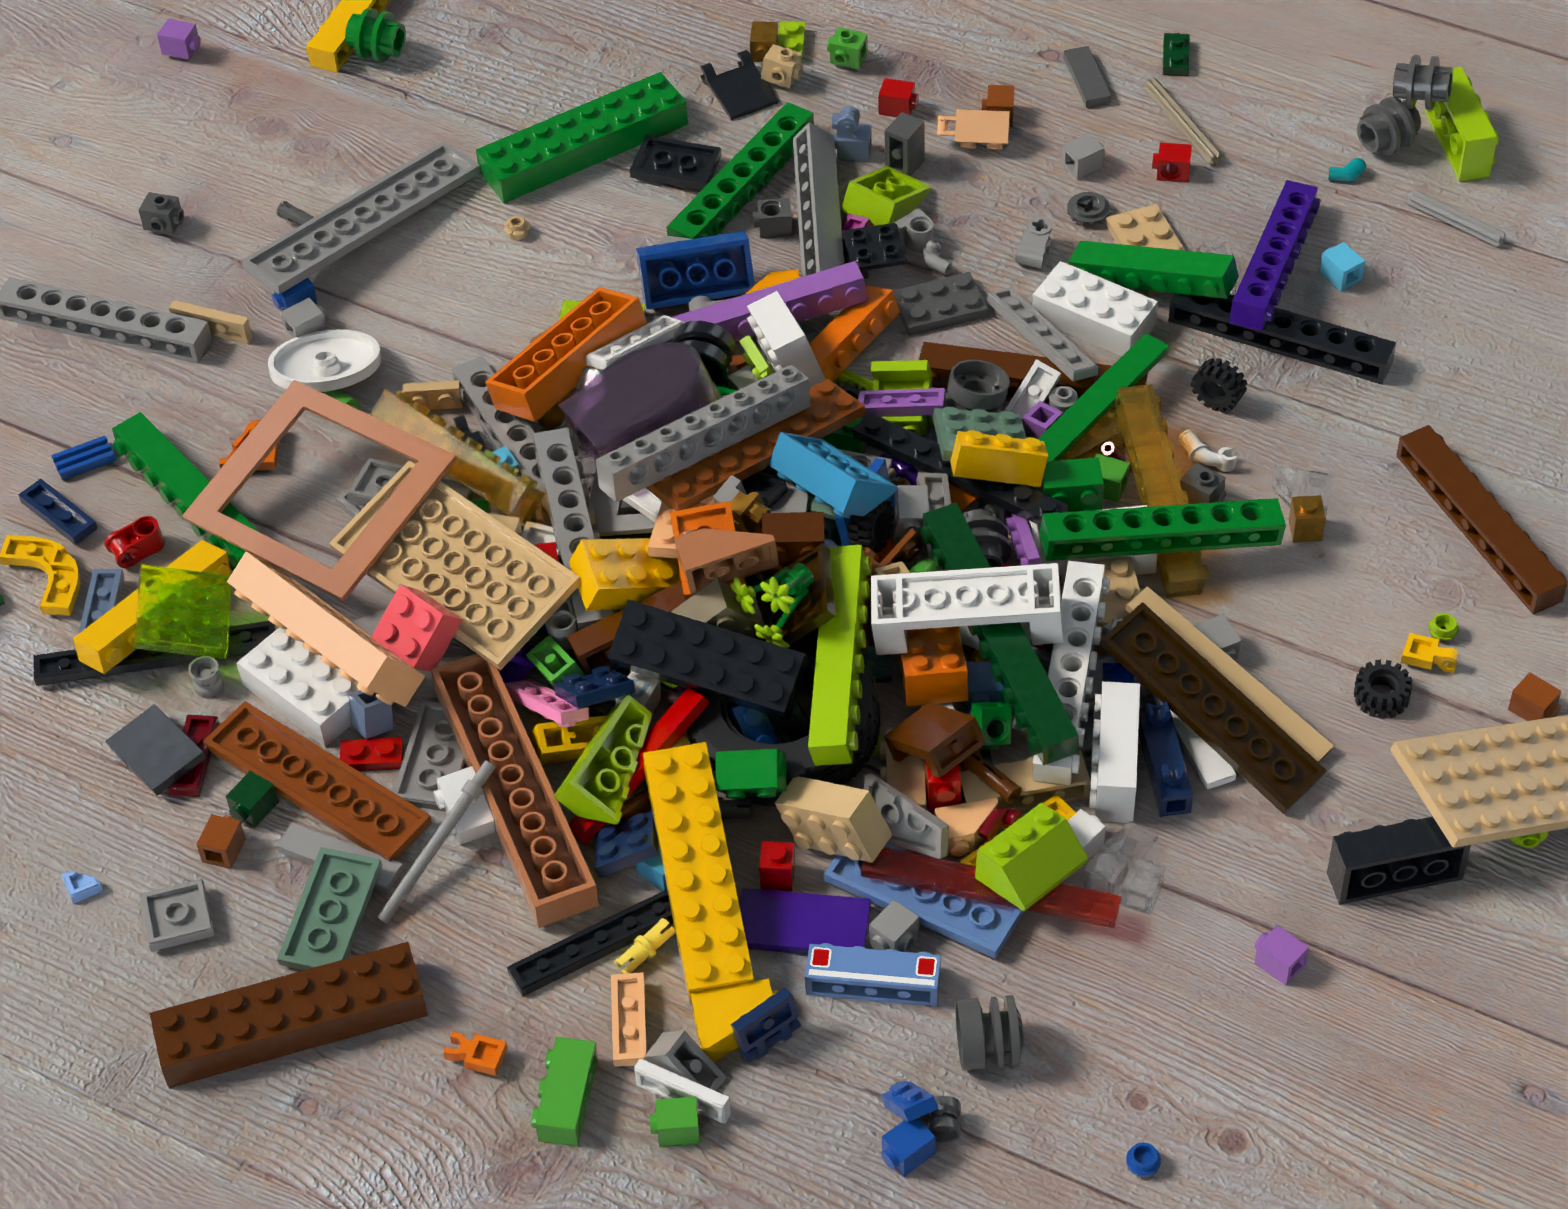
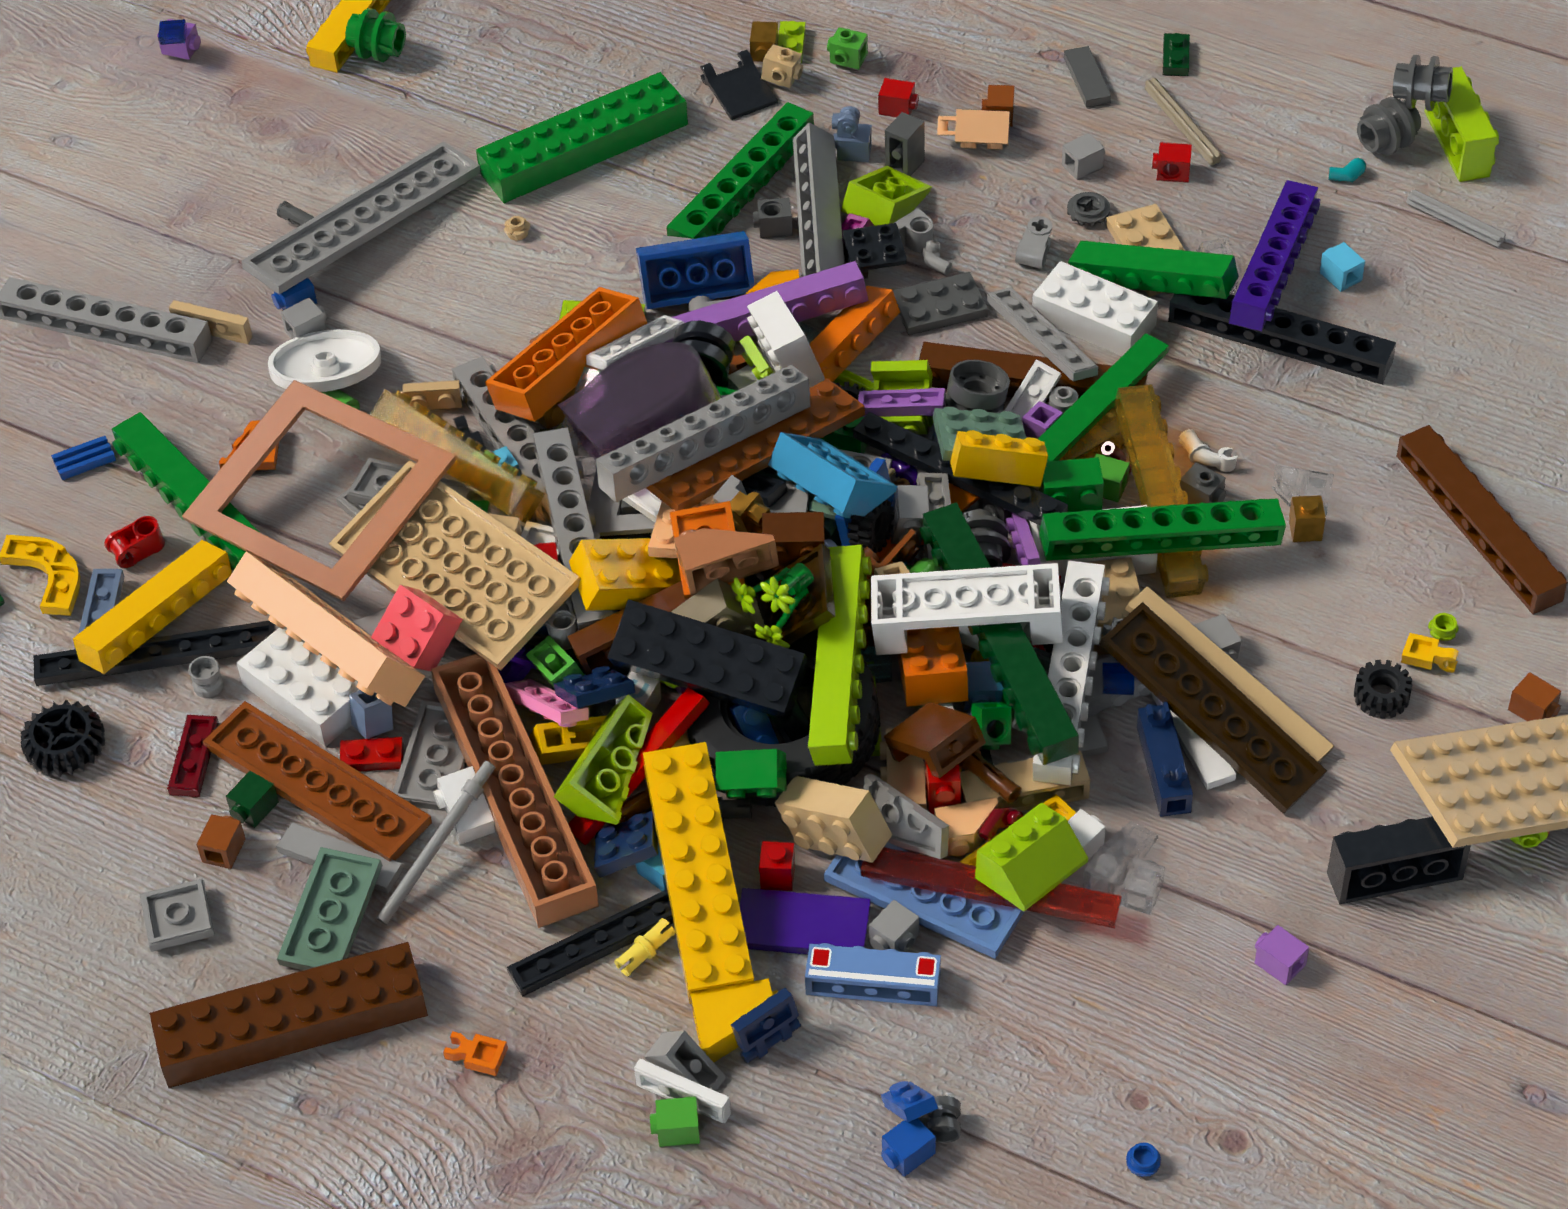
(58, 511): dark blue plate -> none
(66, 746): none -> black gear
(81, 885): light blue tile -> none
(155, 749): black tile -> none
(161, 213): dark grey brick -> none
(172, 32): none -> clear blue tile
(183, 612): clear neon green plate -> none
(565, 1091): bright green brick -> none
(628, 1018): light nougat plate -> none
(675, 162): black plate -> none
(988, 1033): dark grey wheel -> none
(1115, 752): white brick -> none
(1207, 382): black tyre -> none

